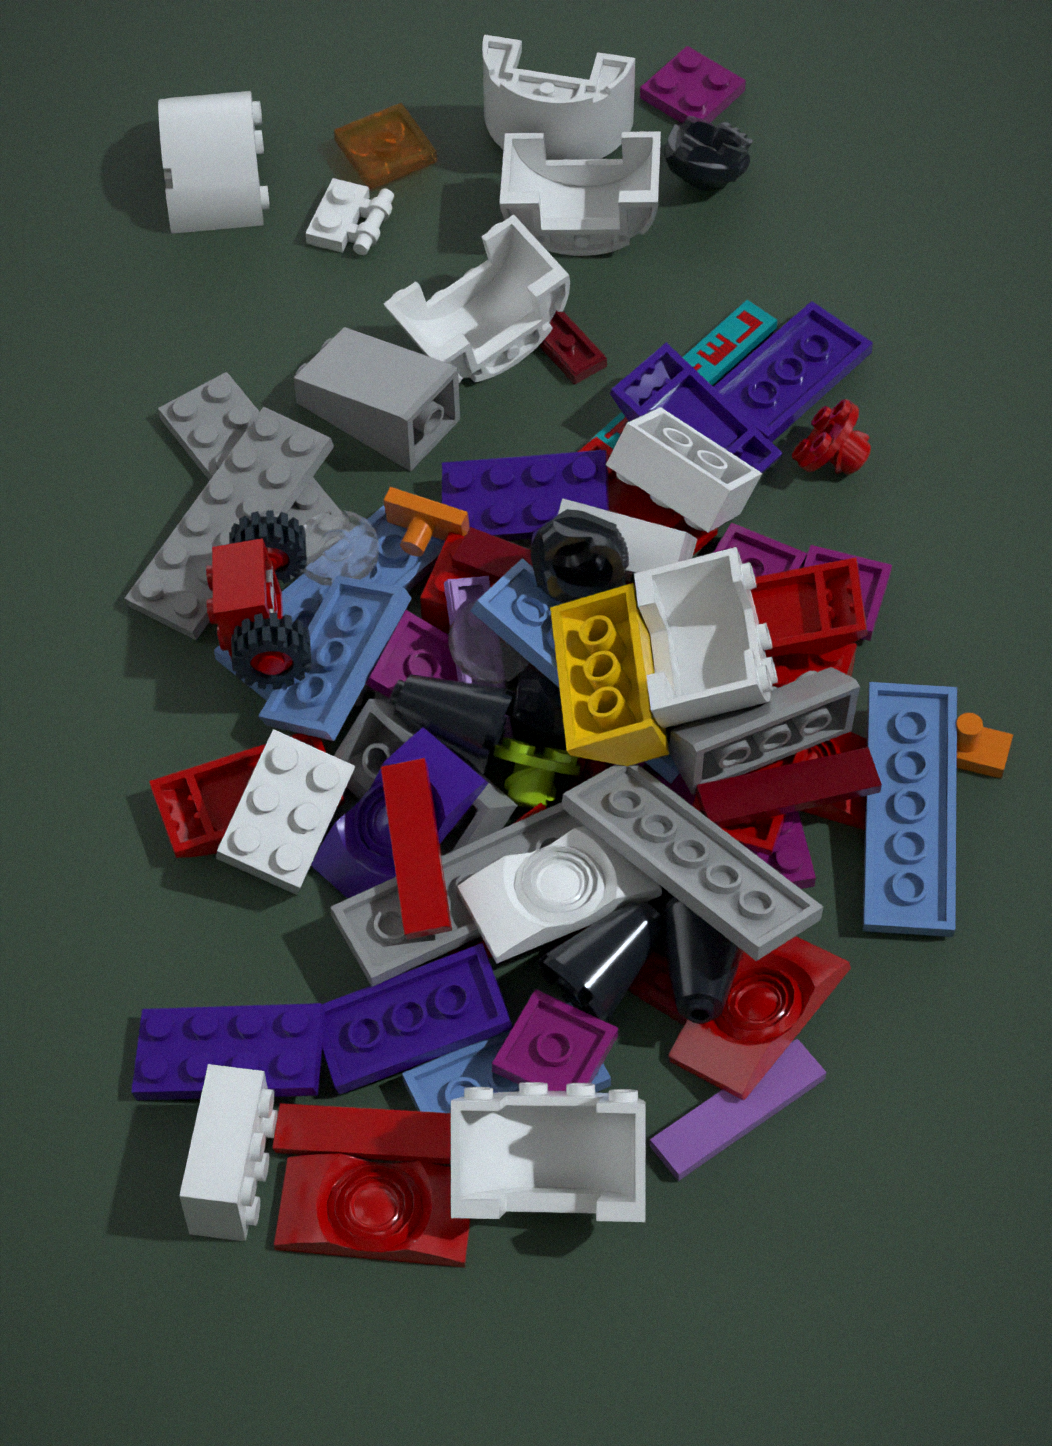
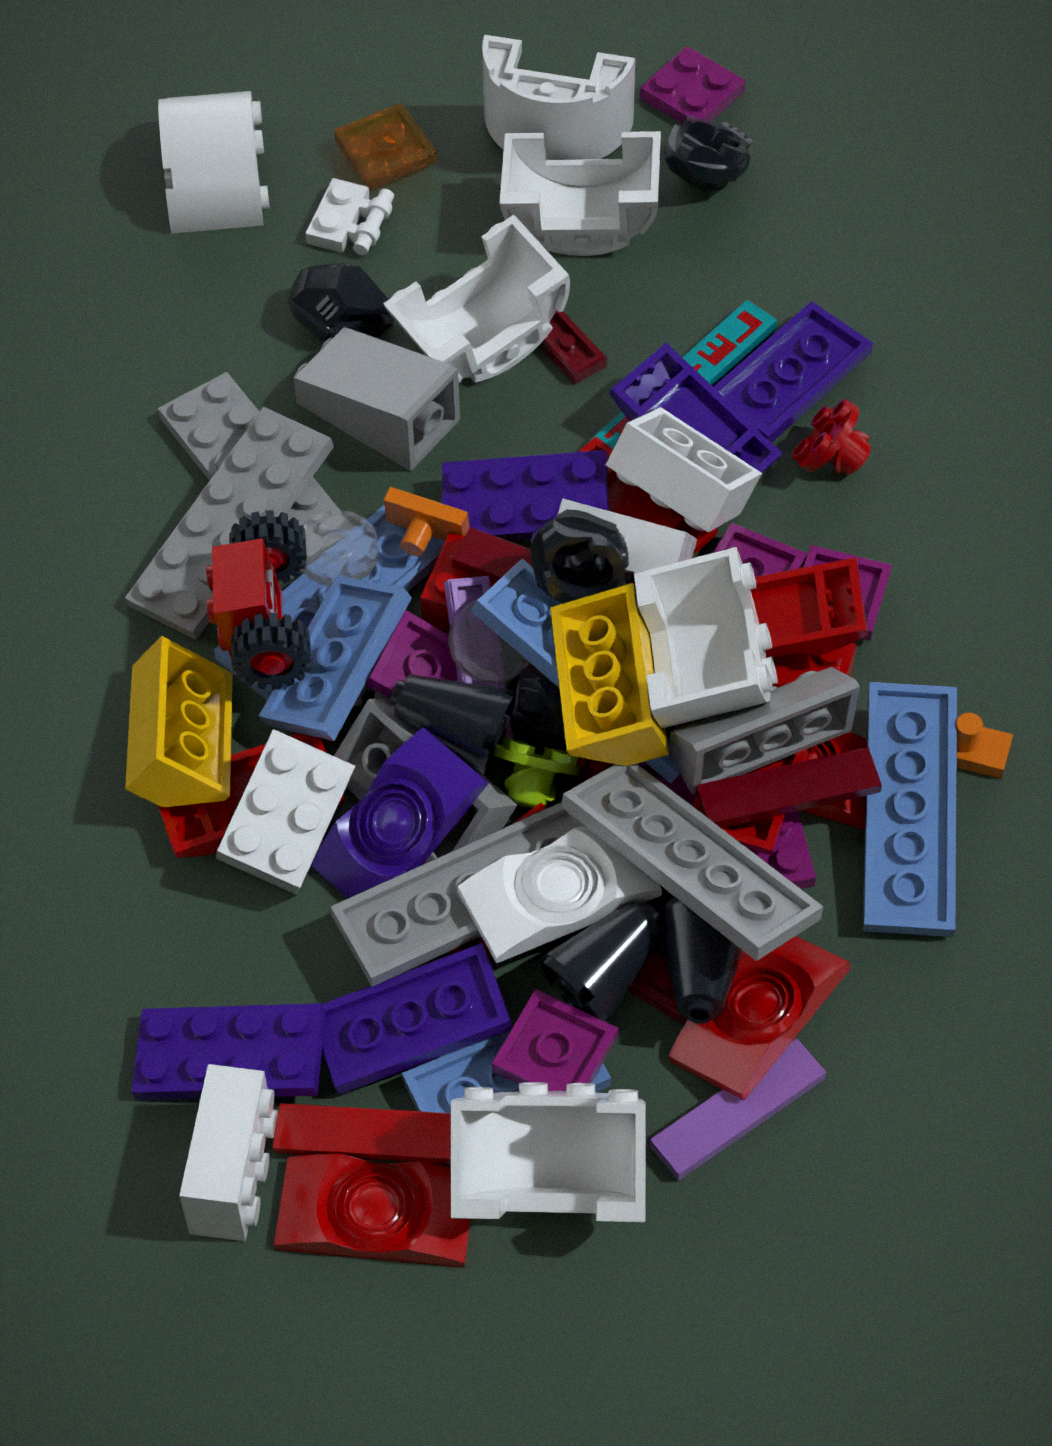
(179, 727): none -> yellow slope
(330, 293): none -> black helmet
(416, 849): red tile -> none

